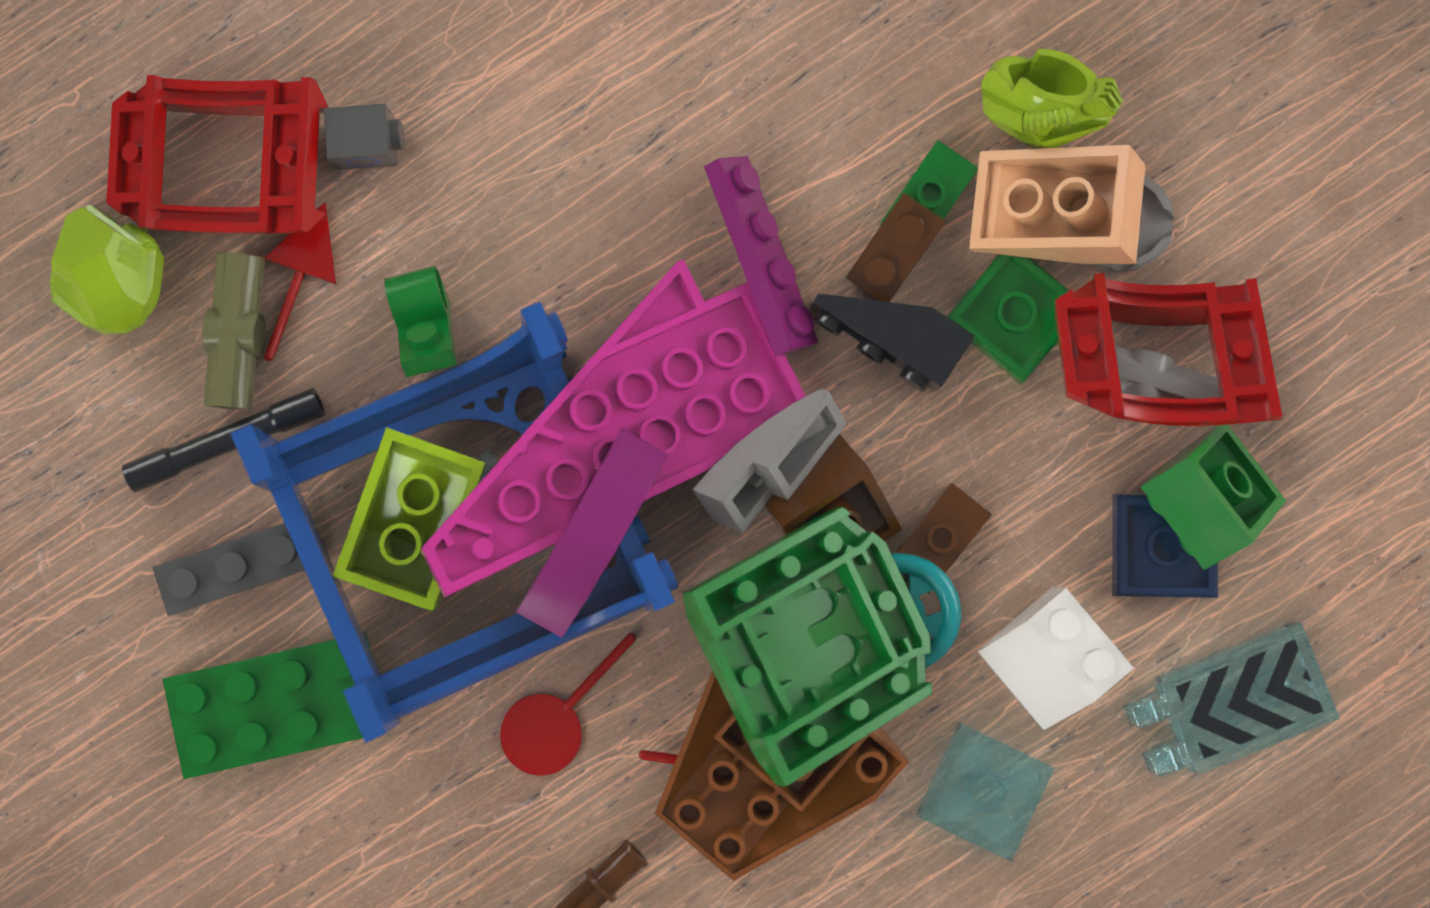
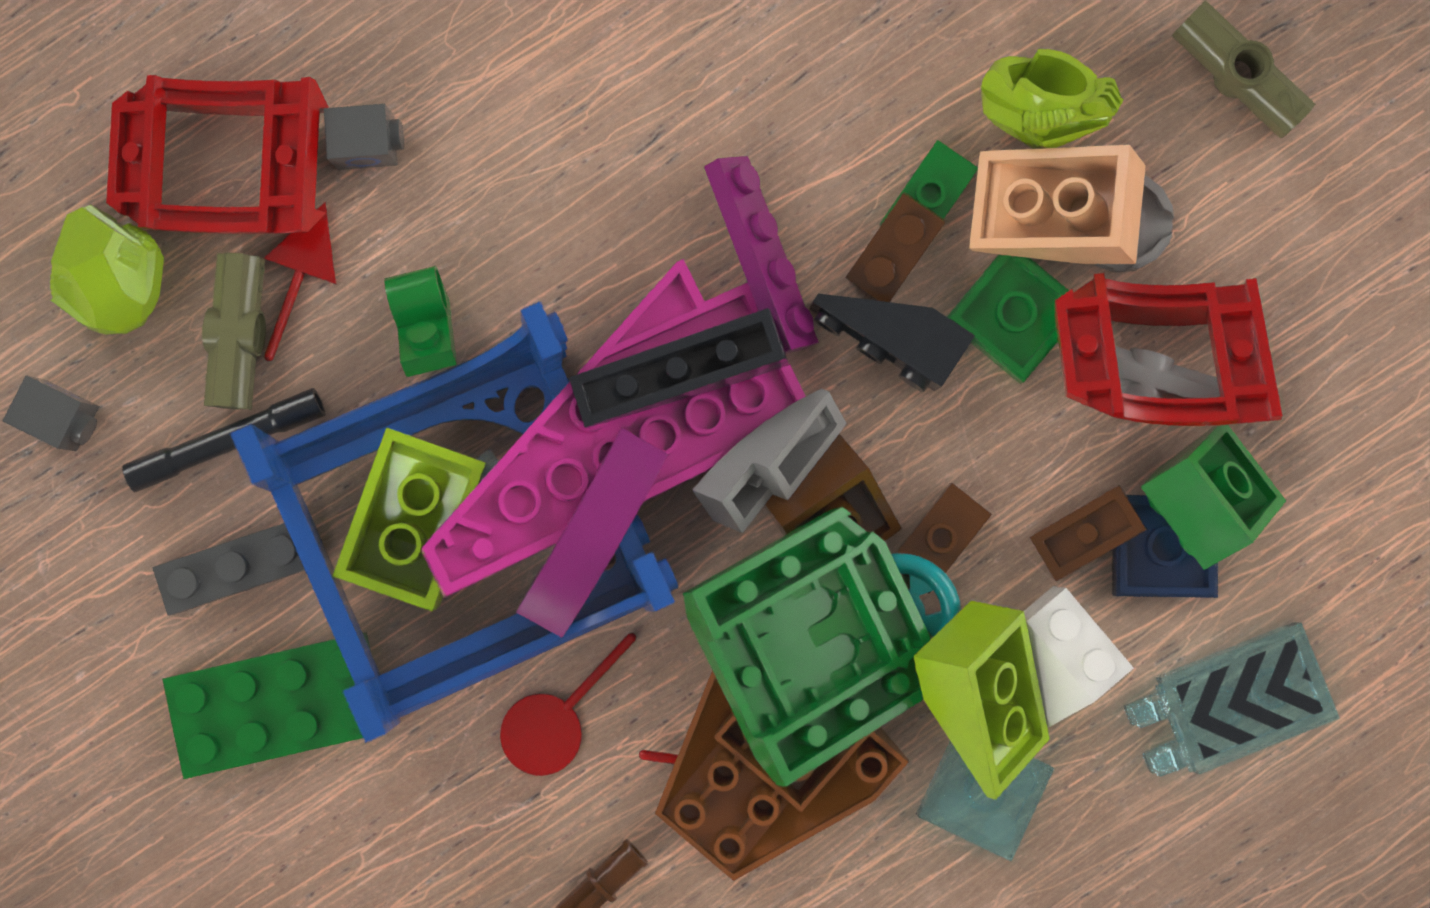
(52, 414): none -> dark grey brick
(680, 369): none -> black slope
(985, 692): none -> lime slope
(1088, 533): none -> reddish brown plate
(1268, 91): none -> olive piece

